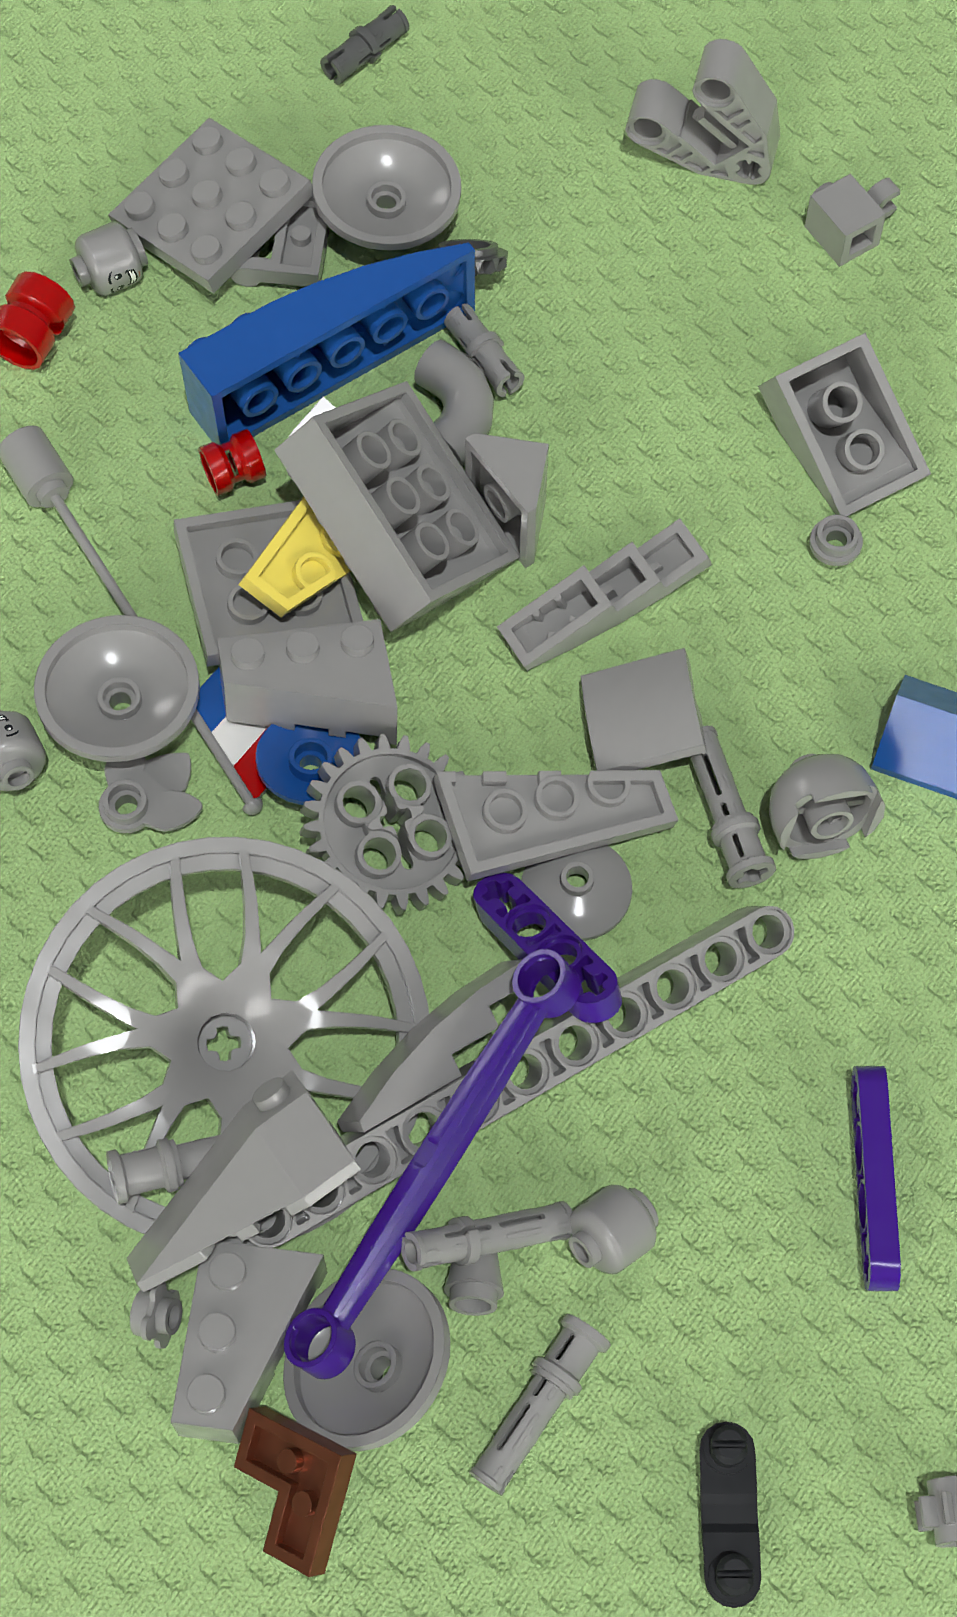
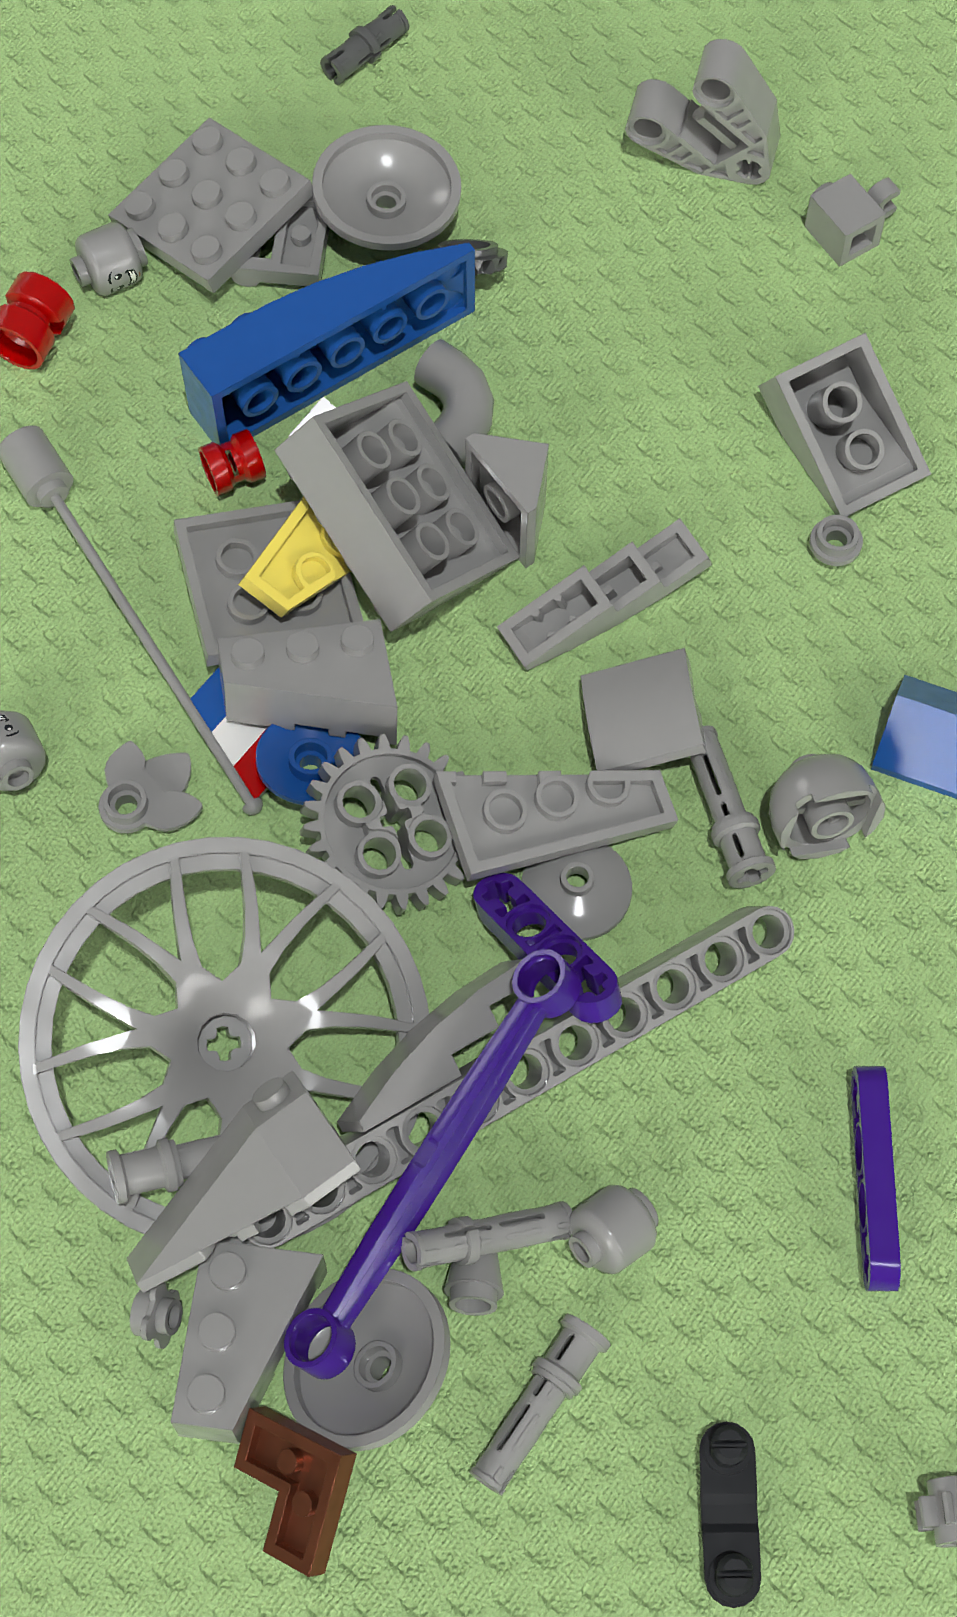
(113, 664): light grey dish -> none
(484, 349): light grey pin -> none

